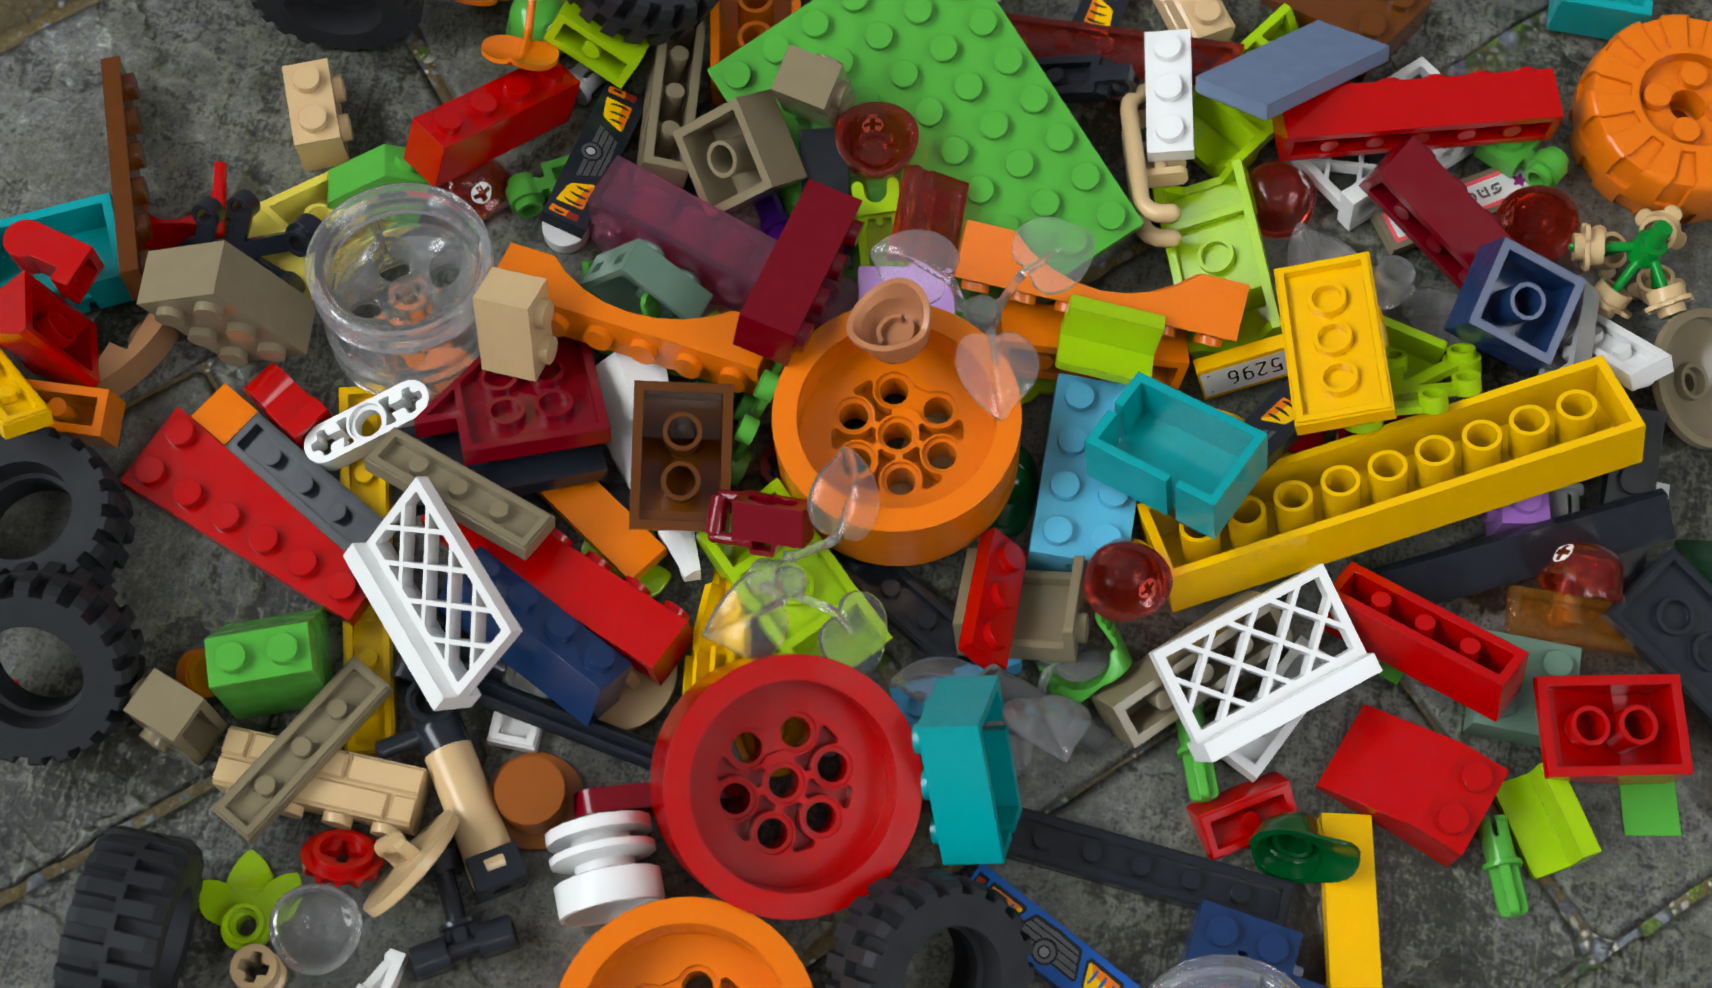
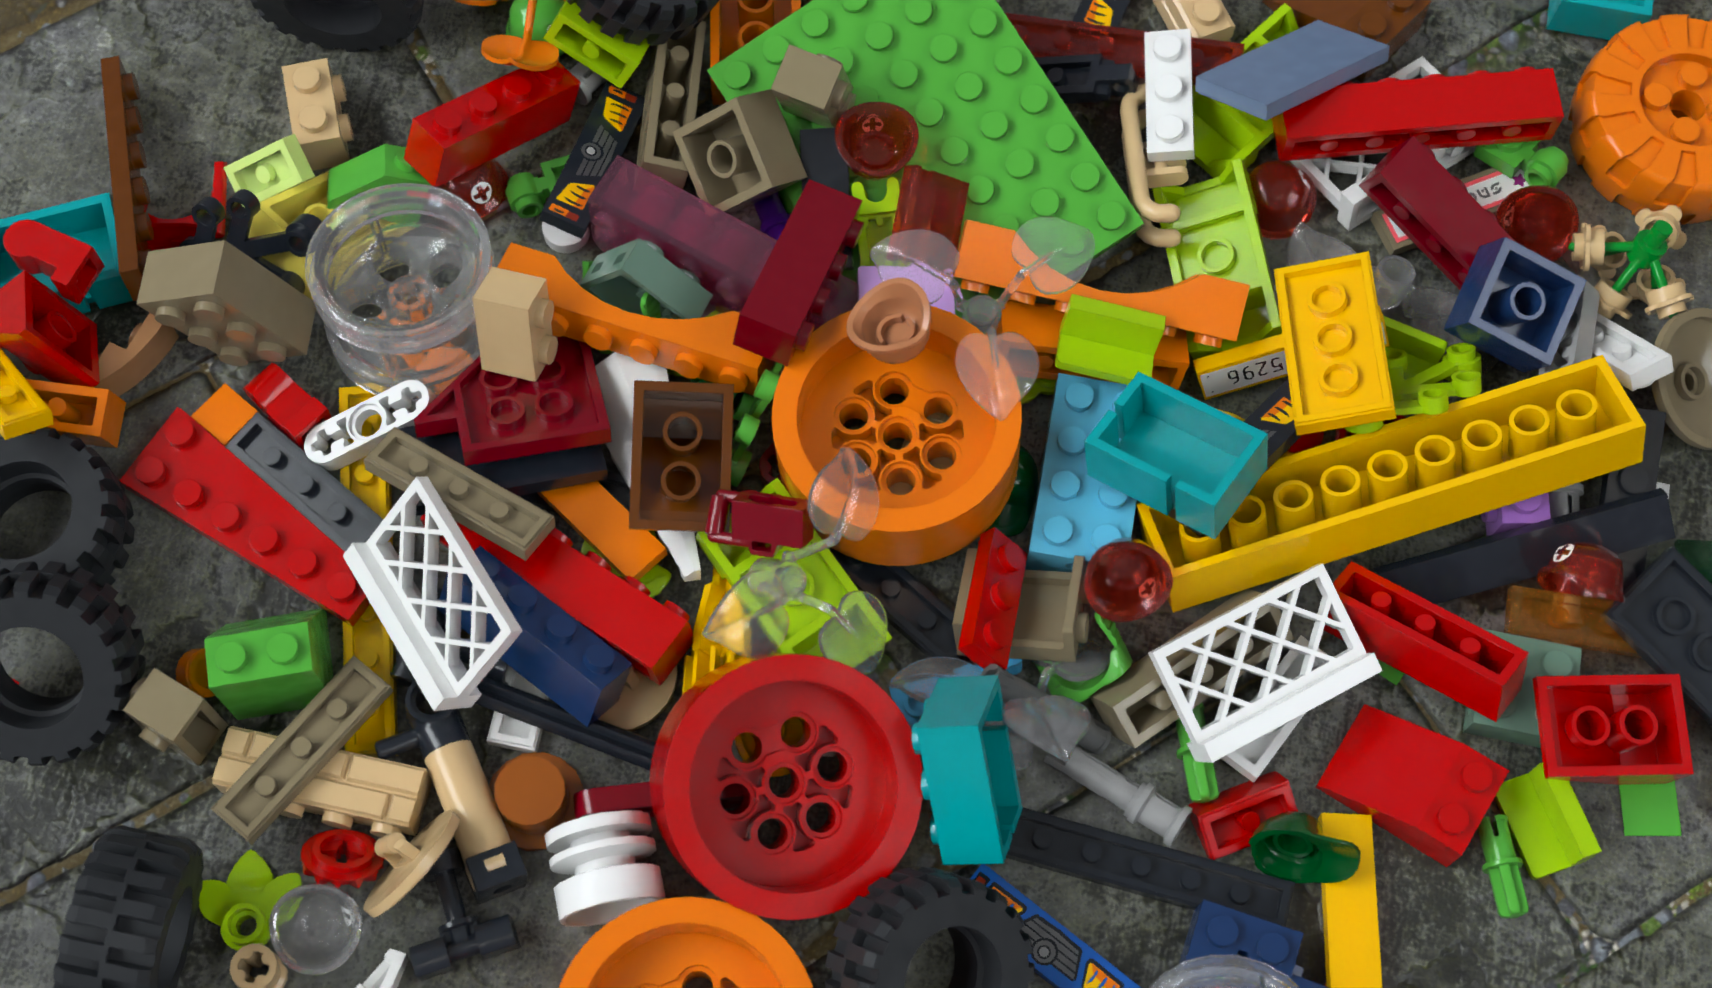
(271, 169): none -> yellowish green slope
(1138, 801): none -> light grey pin

